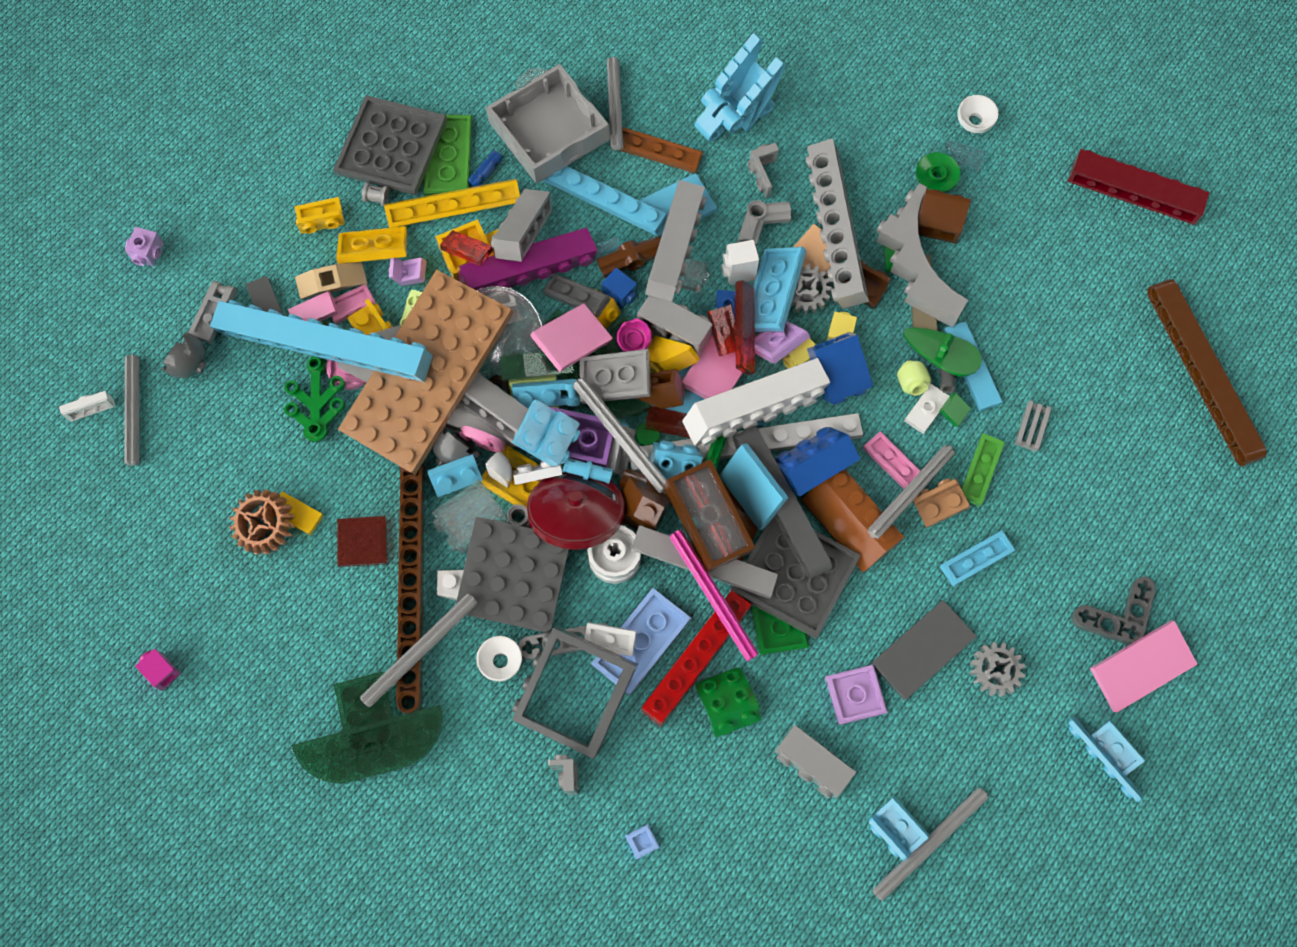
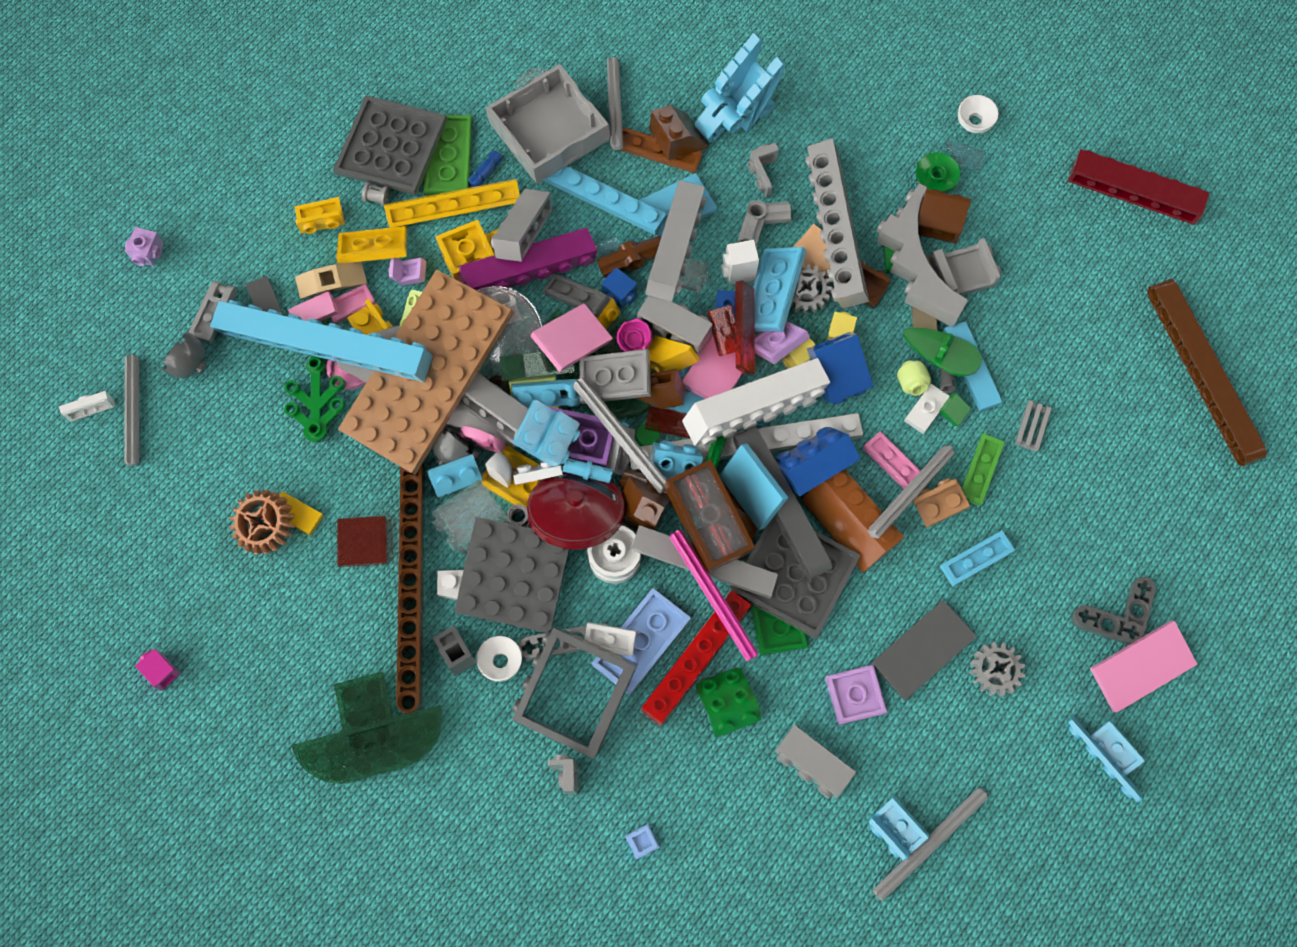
(418, 650): light grey axle -> none
(454, 650): none -> dark grey brick
(466, 247): clear red tile -> none
(675, 132): none -> reddish brown slope
(967, 268): none -> light grey panel

